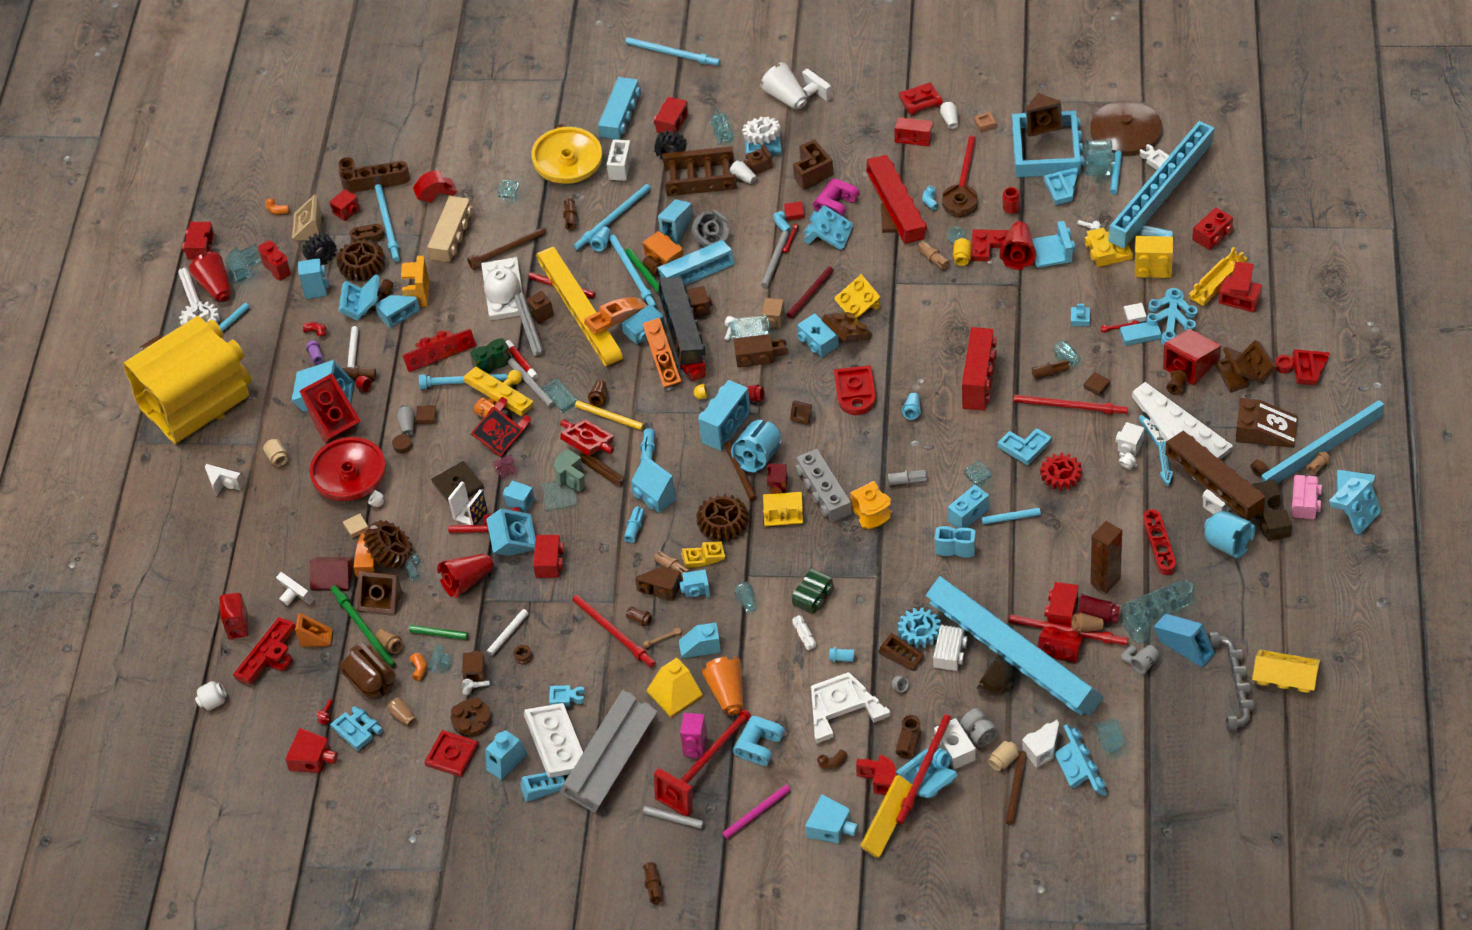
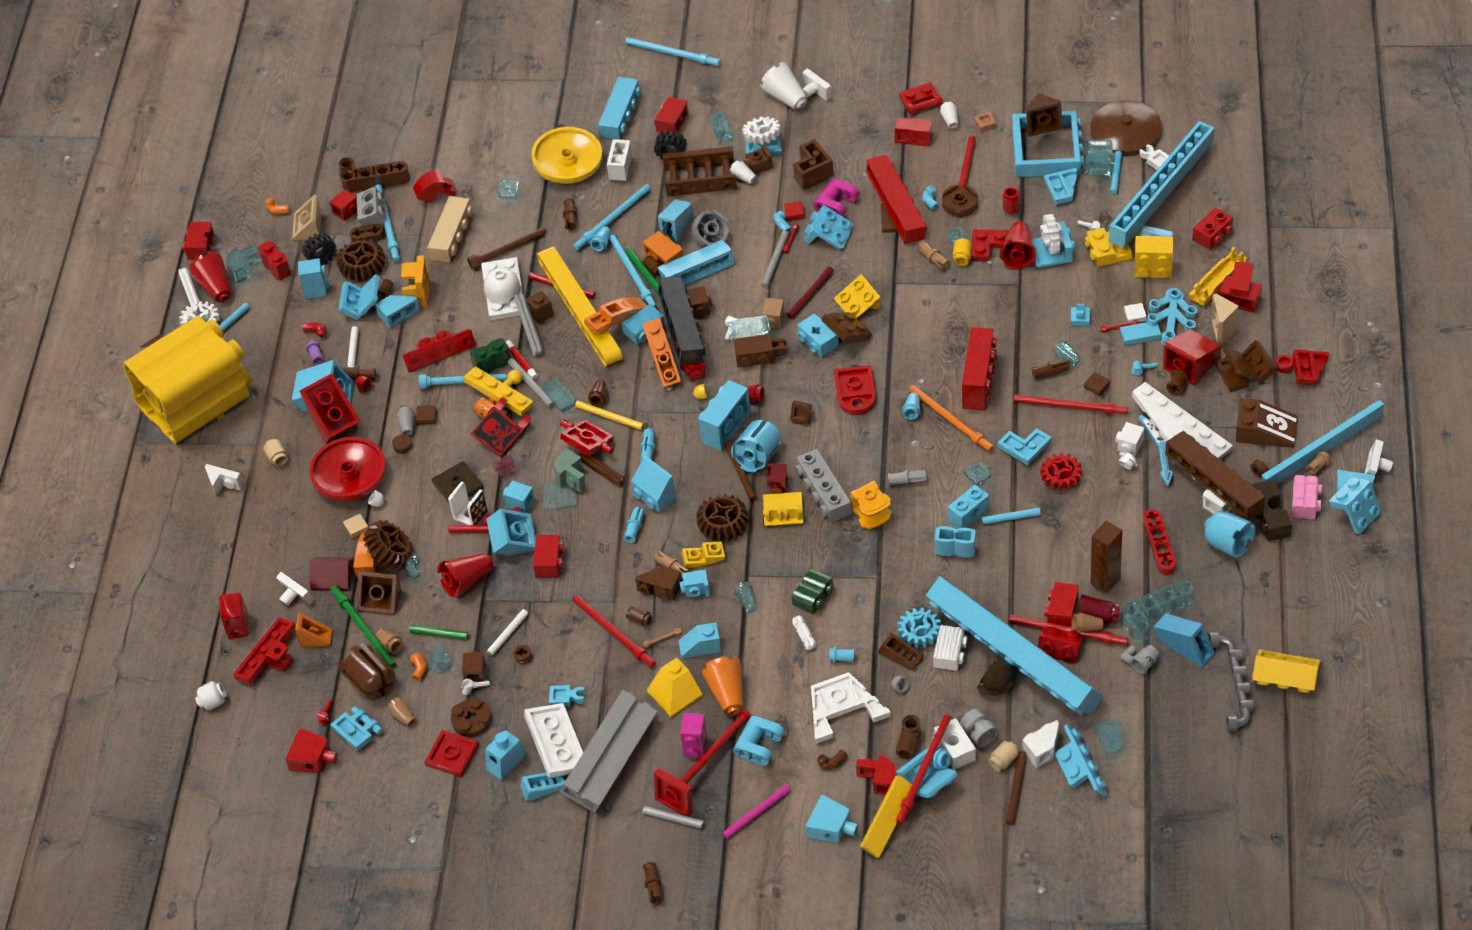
(371, 207): none -> light grey brick
(976, 437): none -> orange bar
(1051, 234): none -> white gear
(1138, 367): none -> medium azure hand
(1224, 318): none -> tan slope
(1375, 461): none -> white tile

